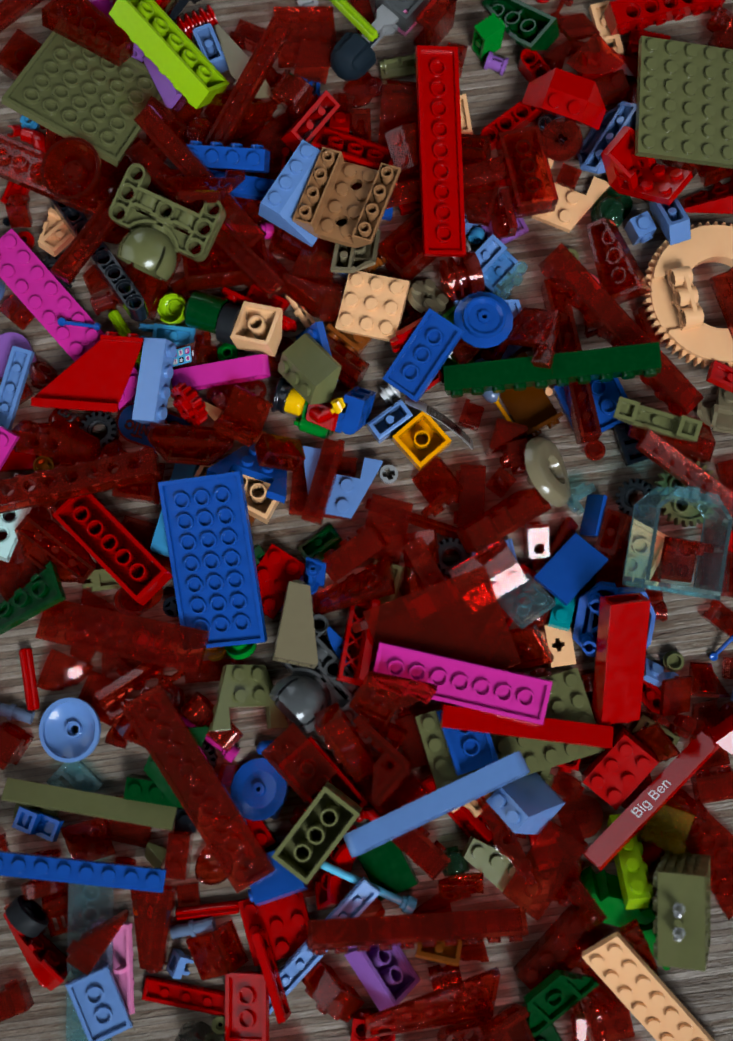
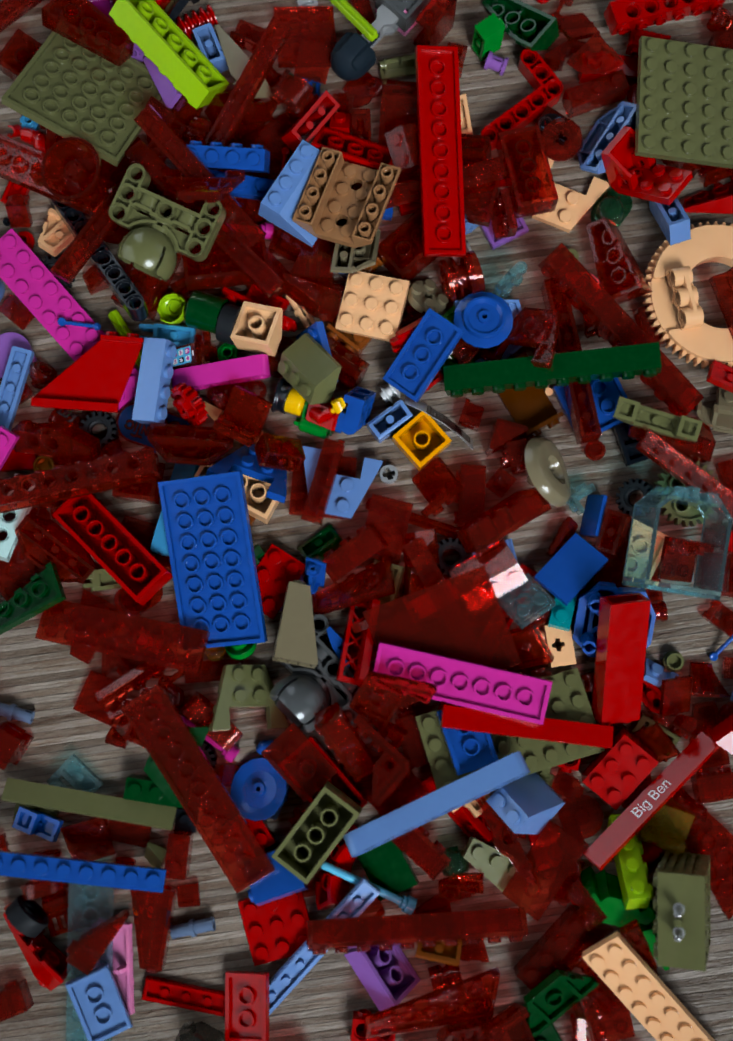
(29, 679): red axle -> none
(58, 732): medium blue dish -> none
(62, 671): clear red brick -> none
(103, 303): clear red bush -> none
(170, 607): black wheel -> none
(177, 964): medium blue tile -> none
(207, 868): clear red helmet -> none
(207, 910): red axle -> none
(216, 1026): olive piece -> none
(217, 951): clear red bracket -> none
(271, 975): red tile -> none
(331, 993): clear red brick -> none
(367, 813): red arm -> none
(477, 236): dark azure hinge -> none
(494, 261): medium blue slope -> none
(494, 398): hinge -> none
(534, 534): torso -> none
(567, 97): red wedge -> none
(568, 176): clear red plate -> none
(596, 11): light nougat plate -> none
(640, 228): medium blue brick -> none

